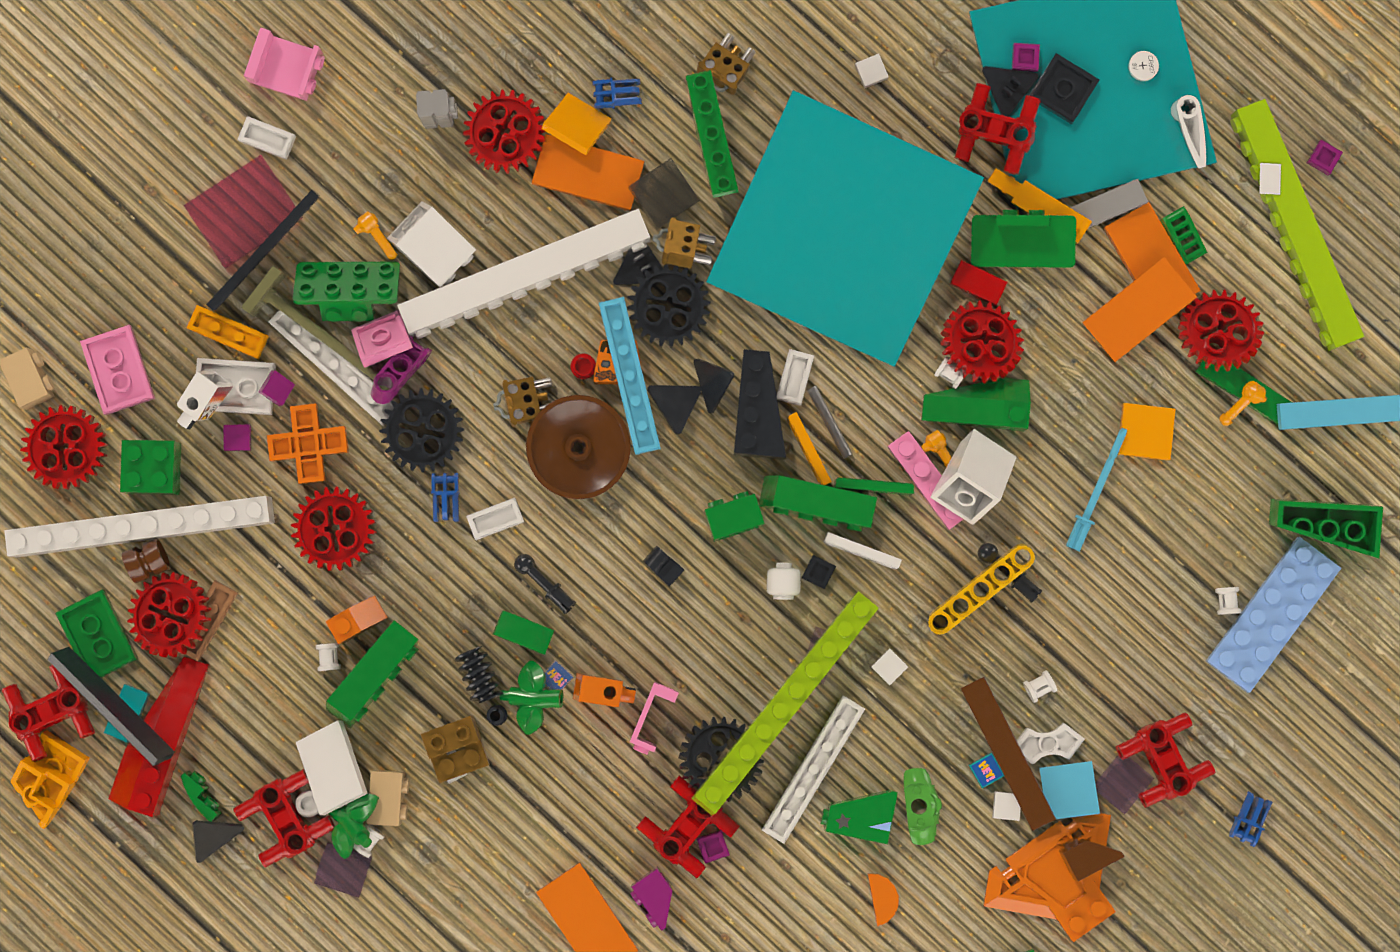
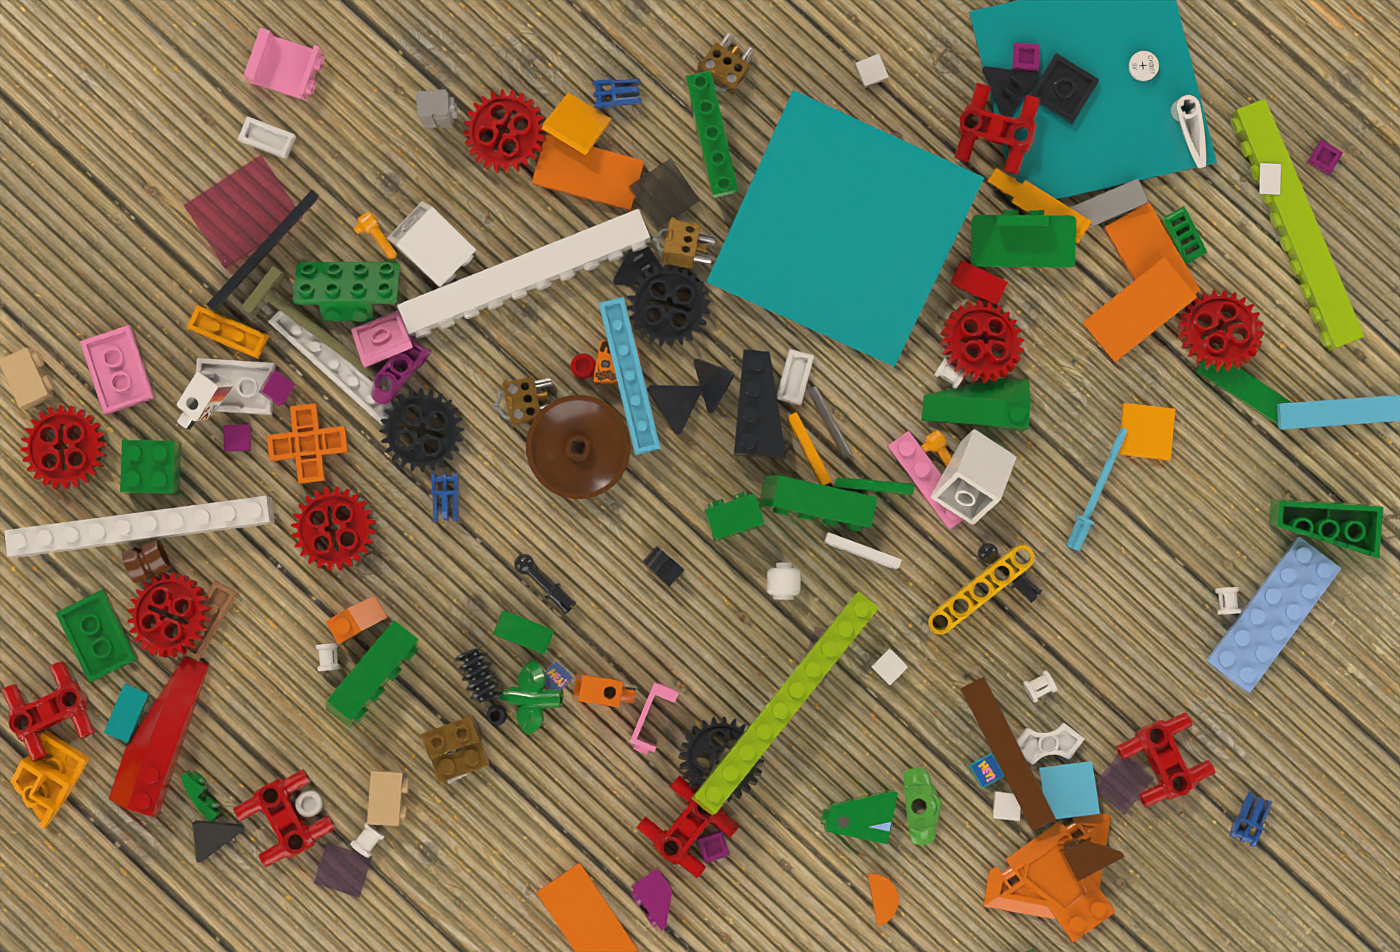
(111, 706): black tile -> none
(331, 767): white tile -> none
(351, 826): green plant -> none
(495, 519): white tile -> none
(813, 769): white tile -> none
(818, 572): black tile -> none
(1252, 393): light orange piece -> none

